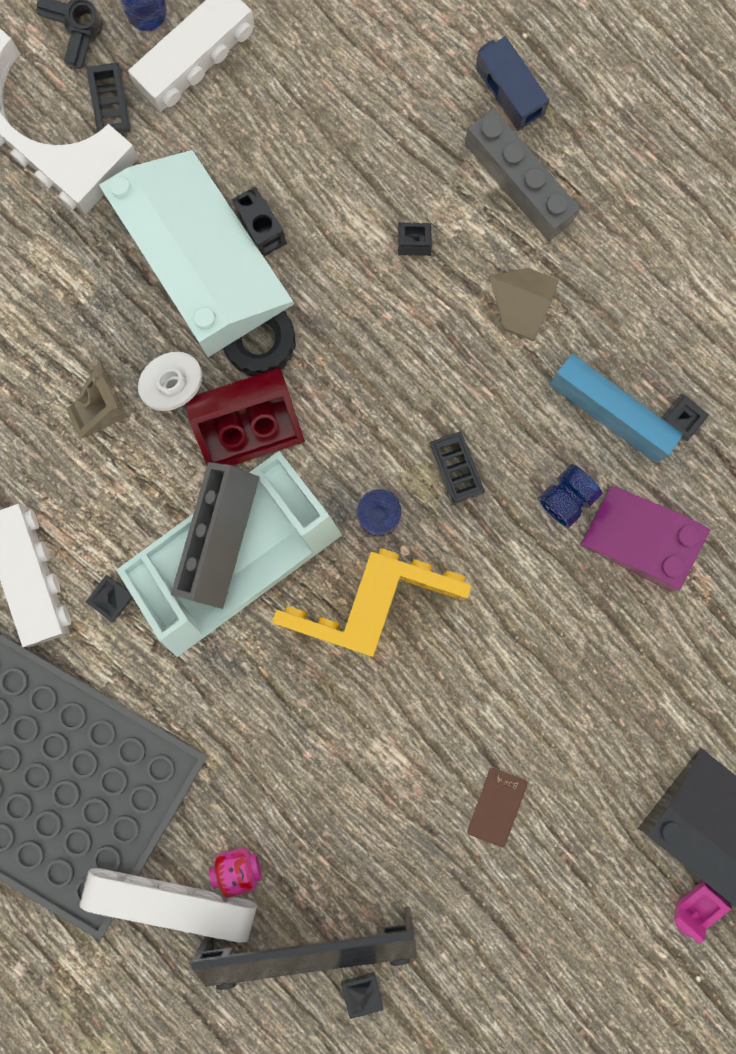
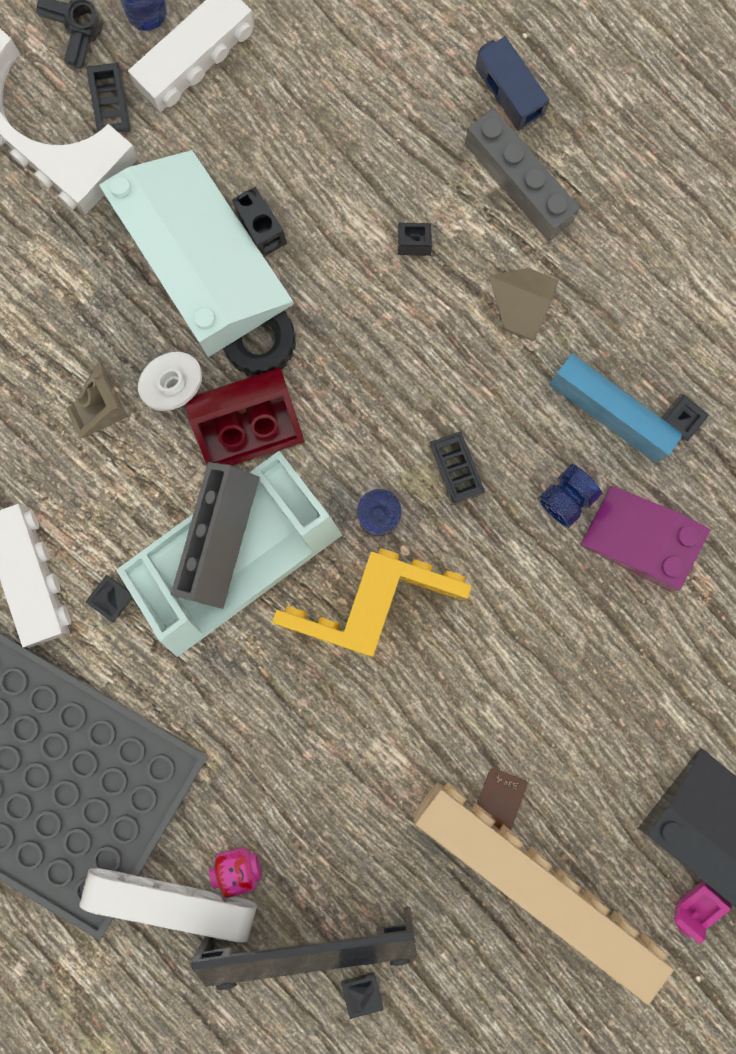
(545, 894): none -> tan brick

